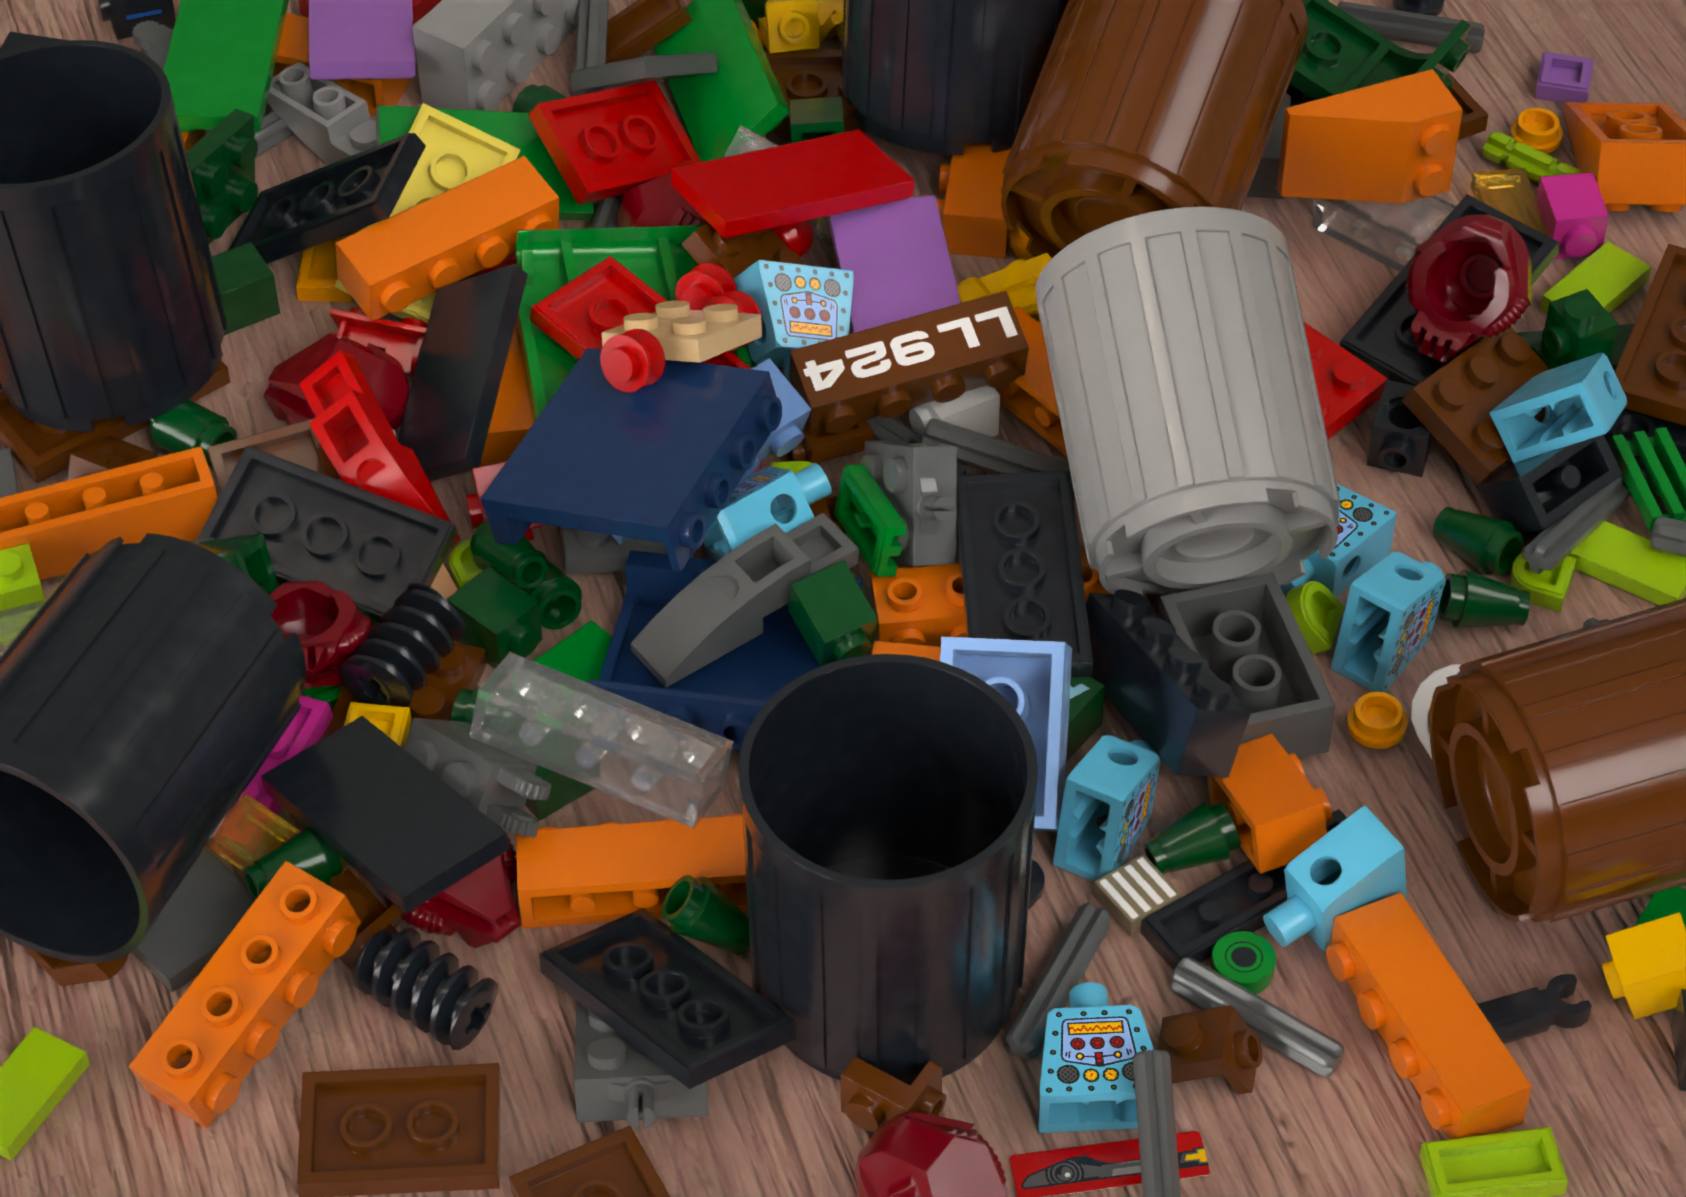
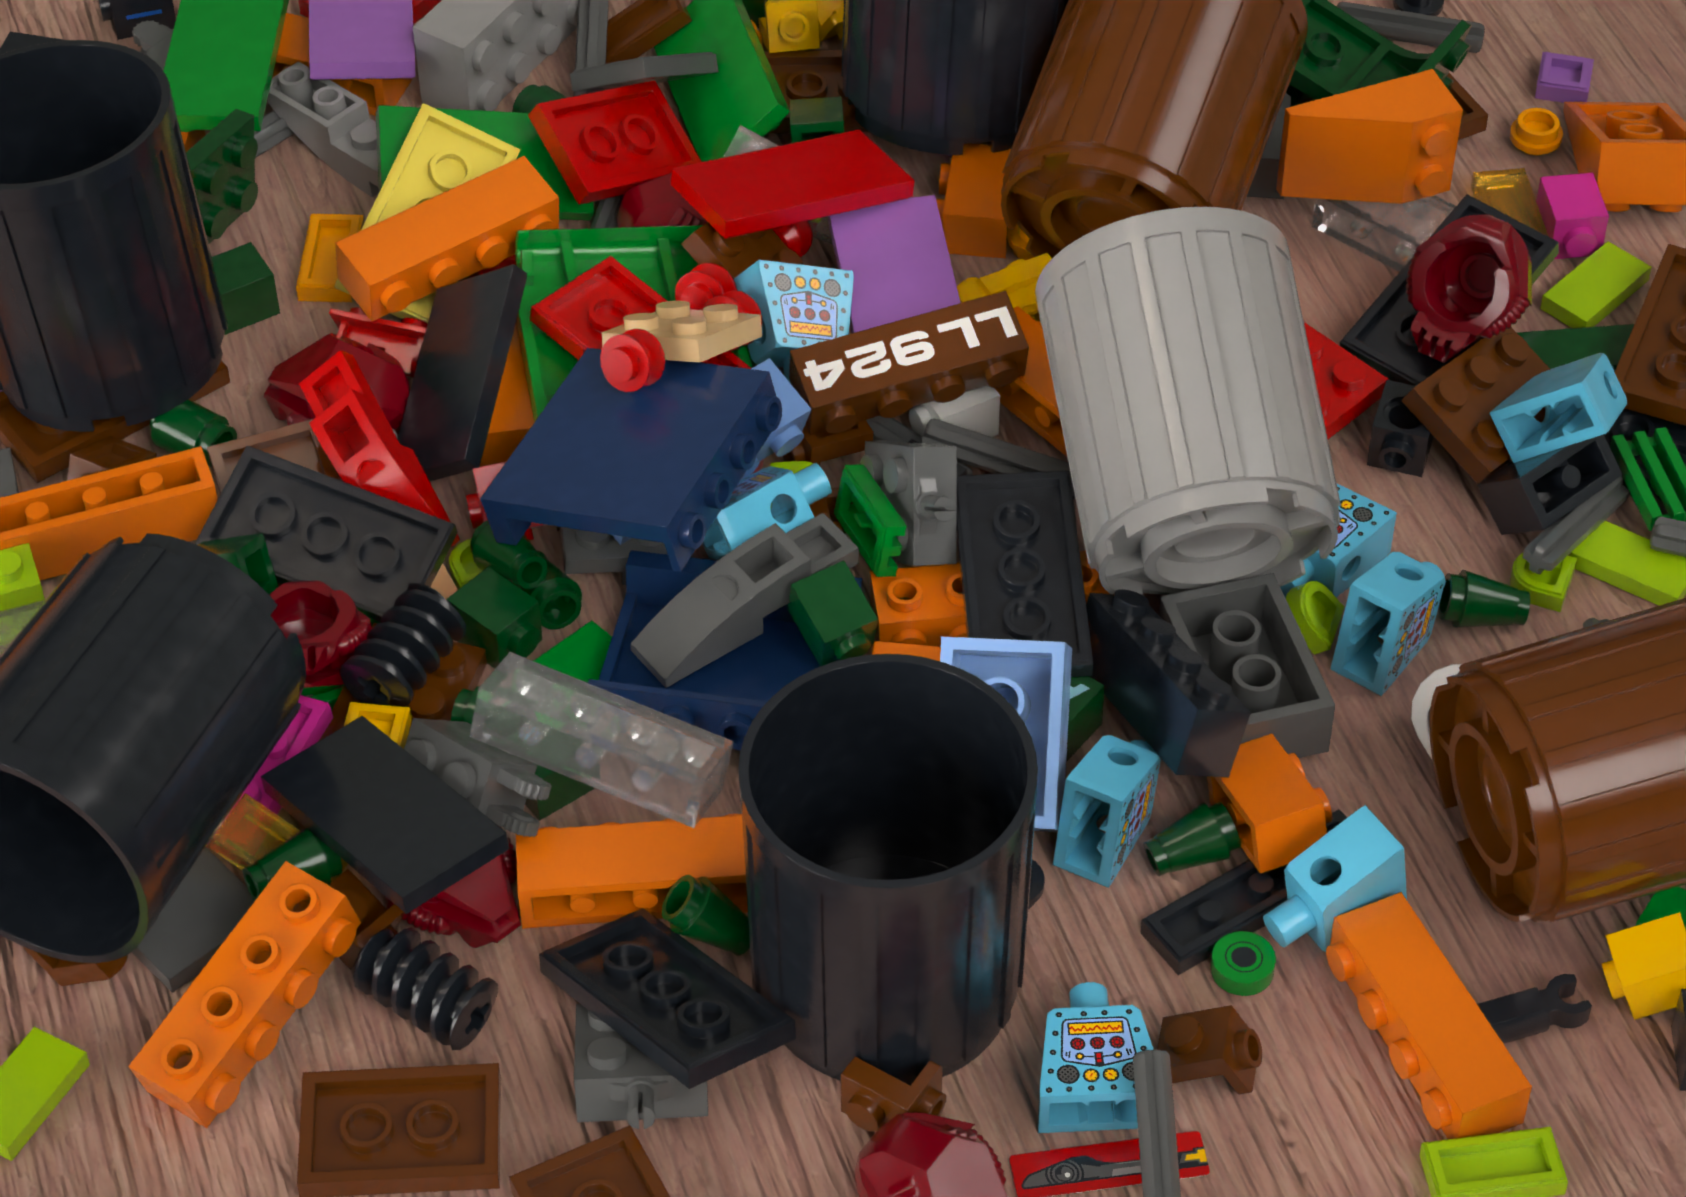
(330, 200): black tile -> none
(1057, 979): dark grey axle -> none
(1134, 892): dark tan tile -> none
(1270, 1022): dark grey axle -> none
(1377, 720): light orange plate -> none
(1479, 539): dark green cone -> none
(1537, 164): lime axle -> none
(1576, 329): dark green brick -> none

